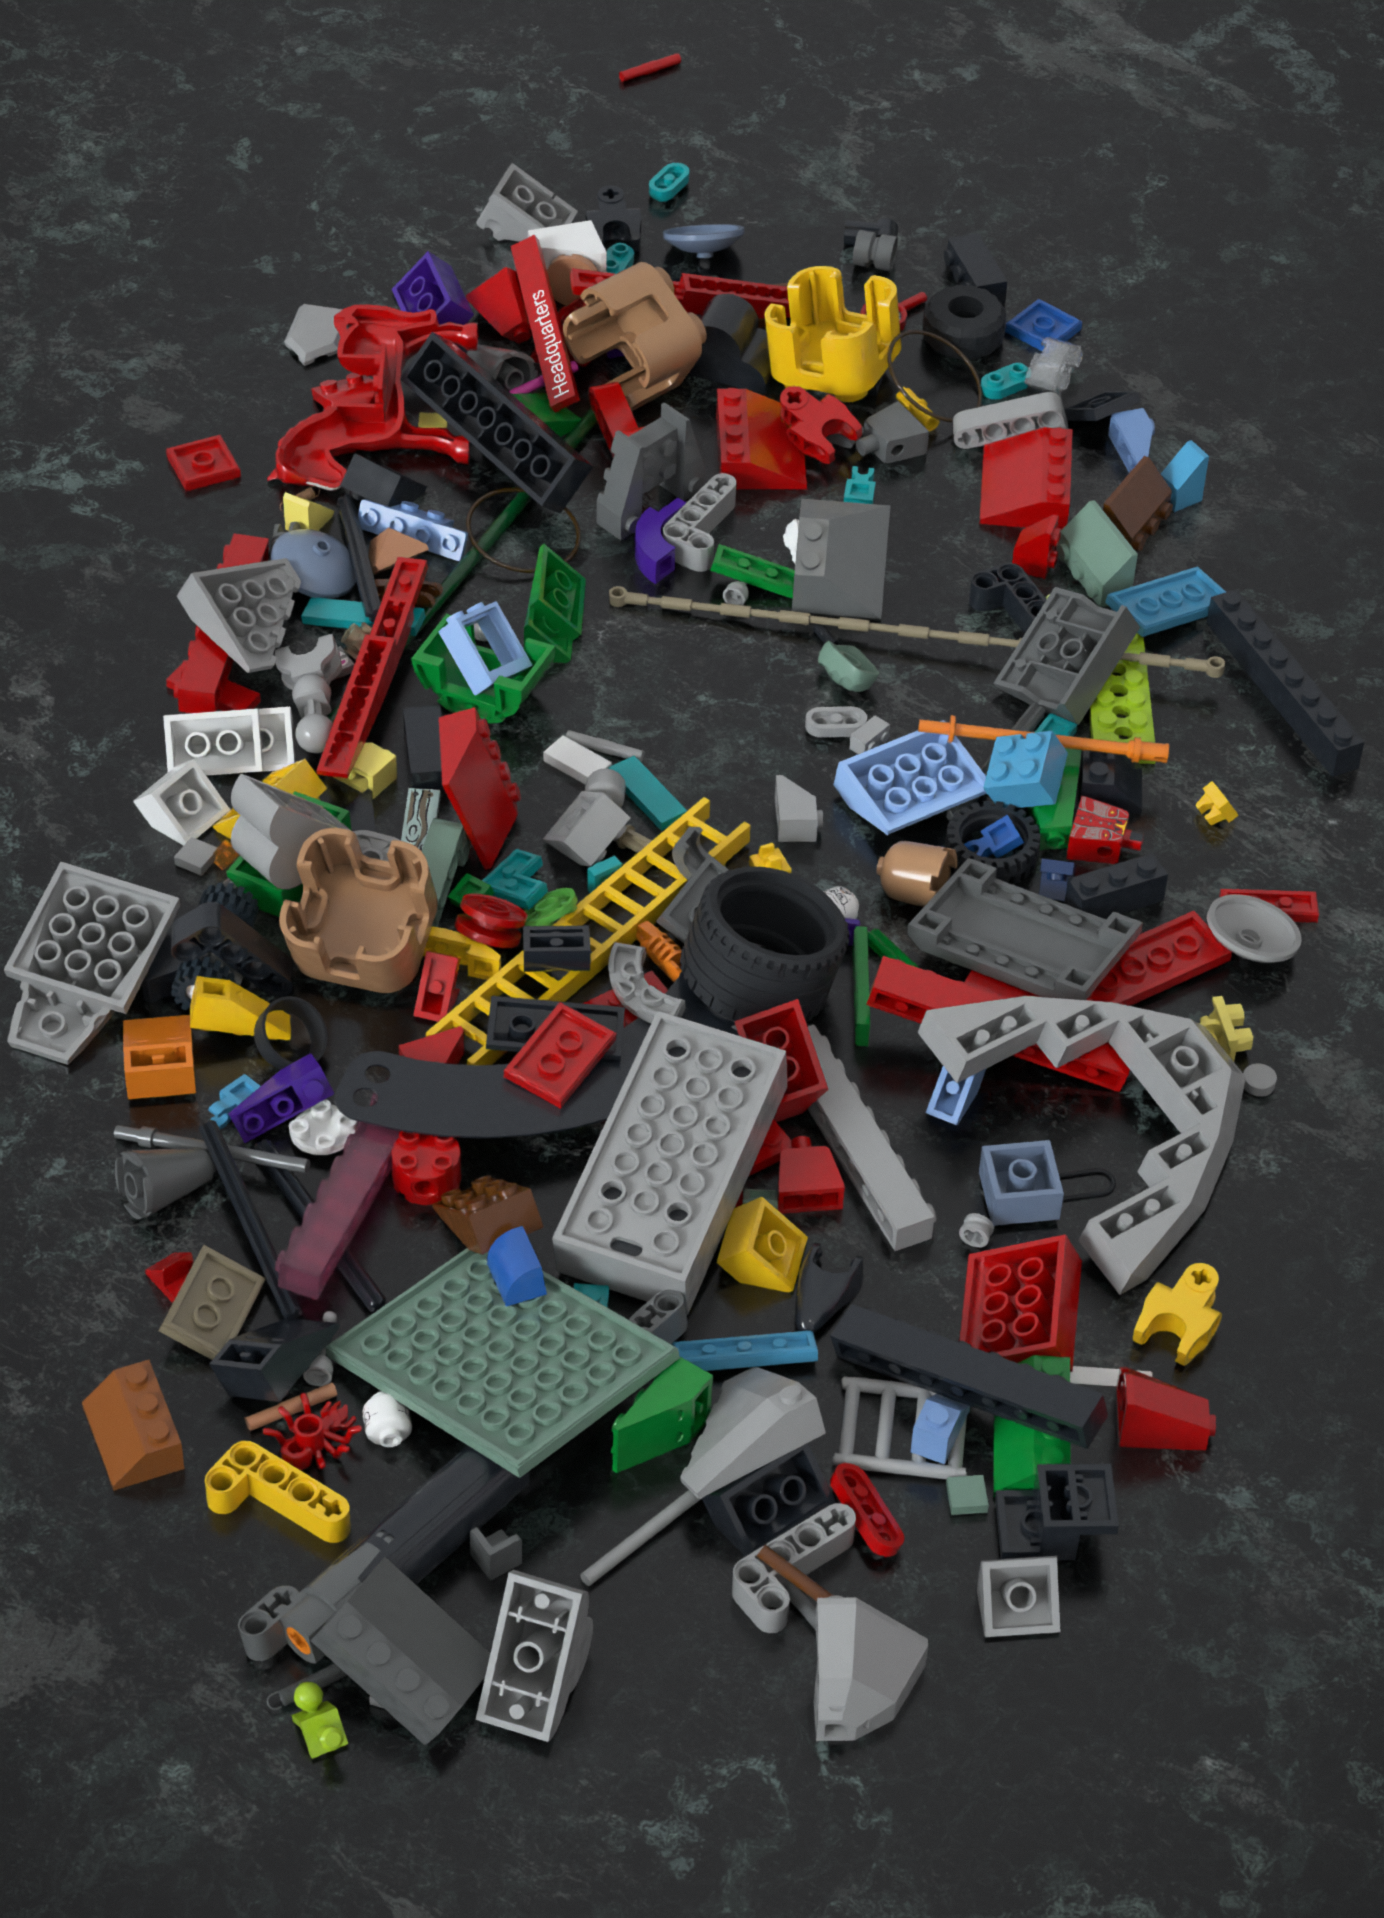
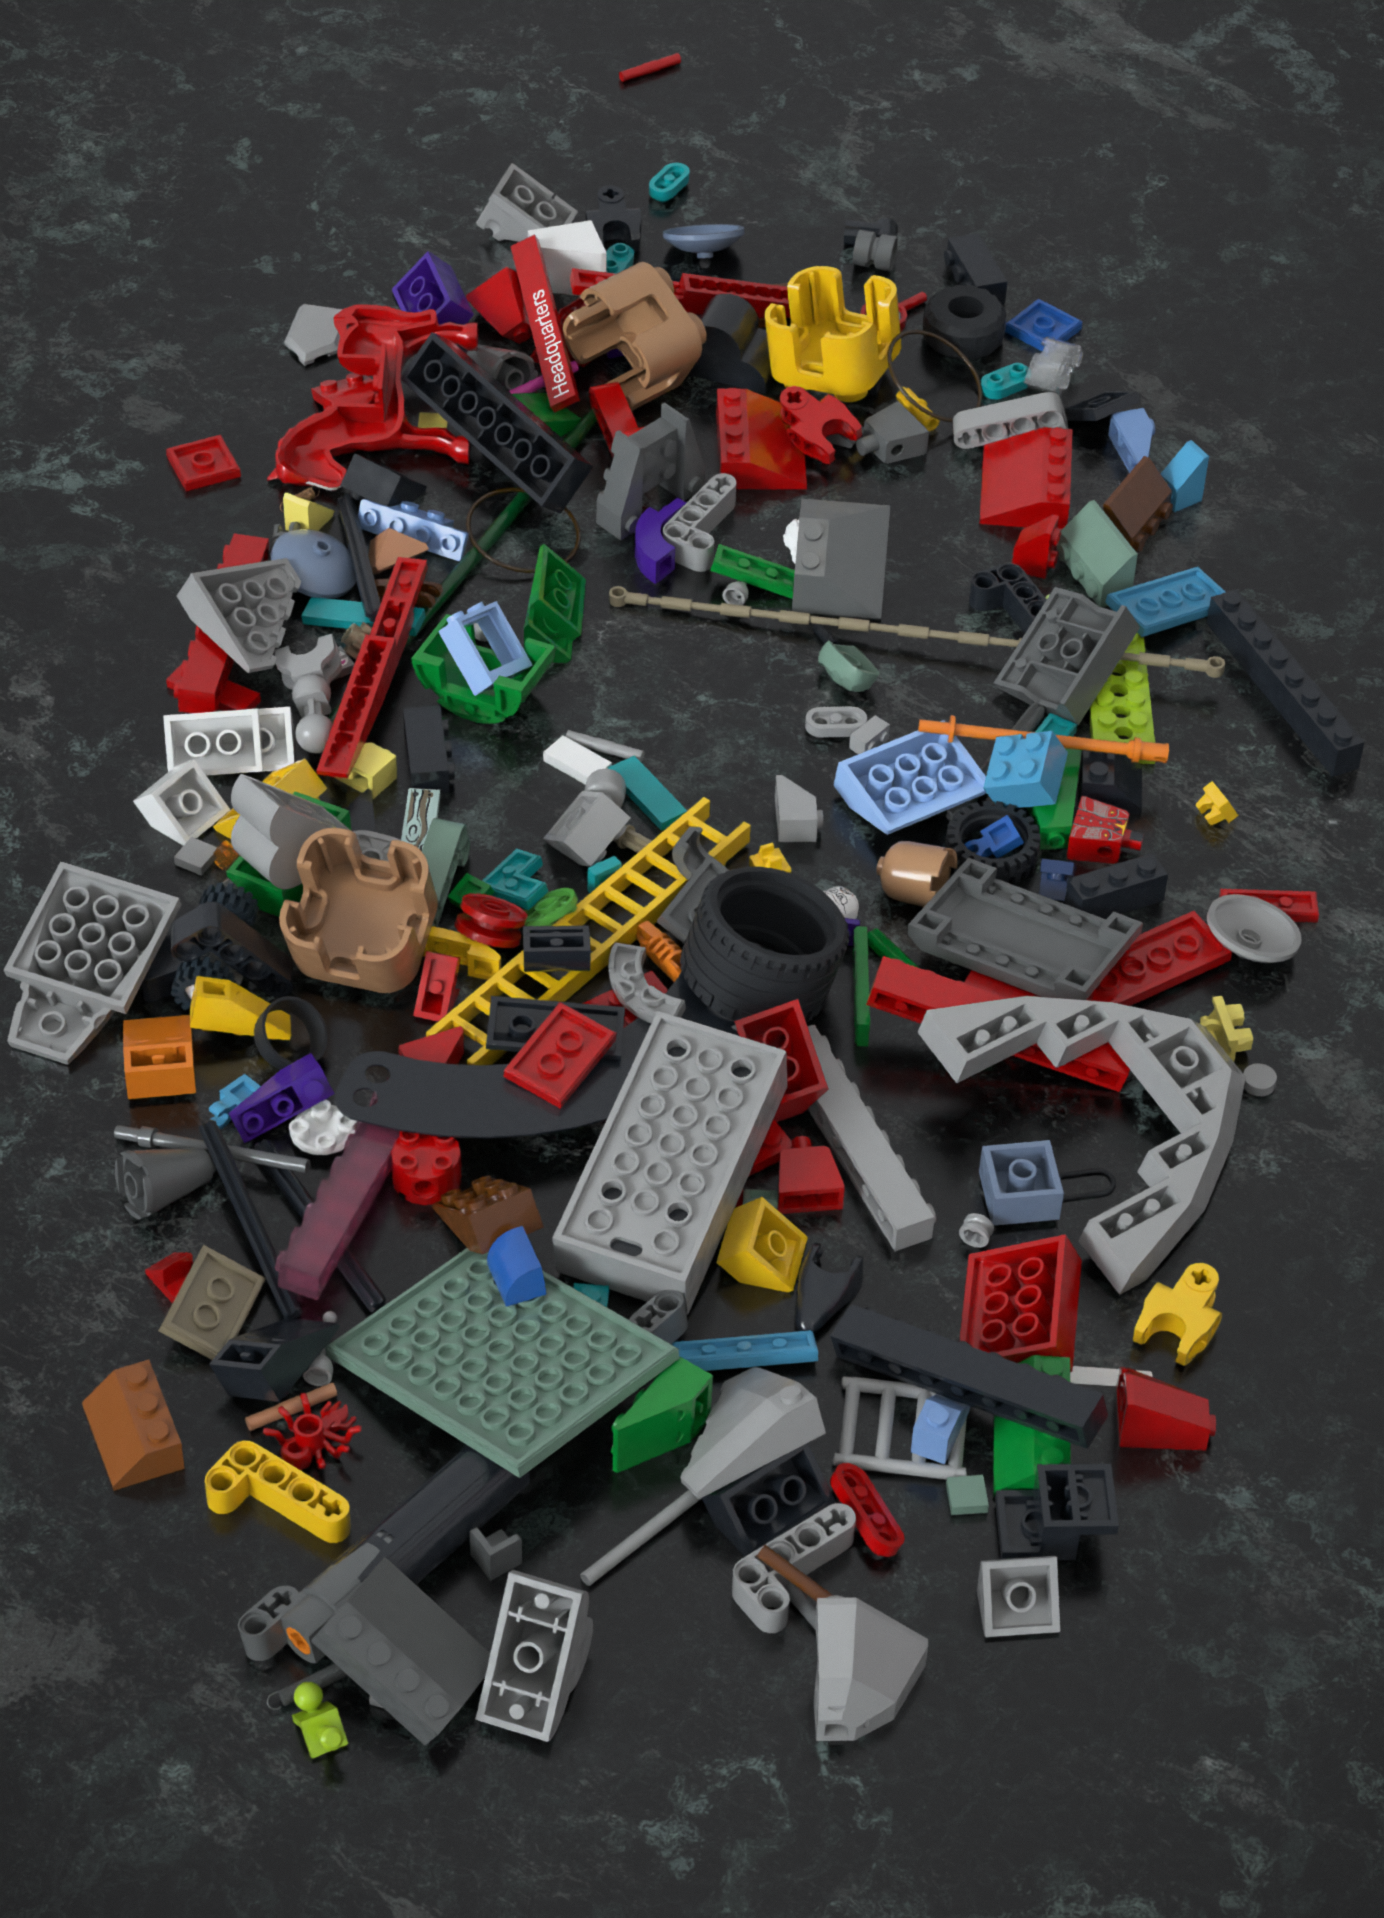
(386, 1420): white head -> none
(477, 782): red slope -> none
(559, 275): nougat tile -> none
(860, 487): teal plate -> none
(953, 1099): medium blue slope -> none

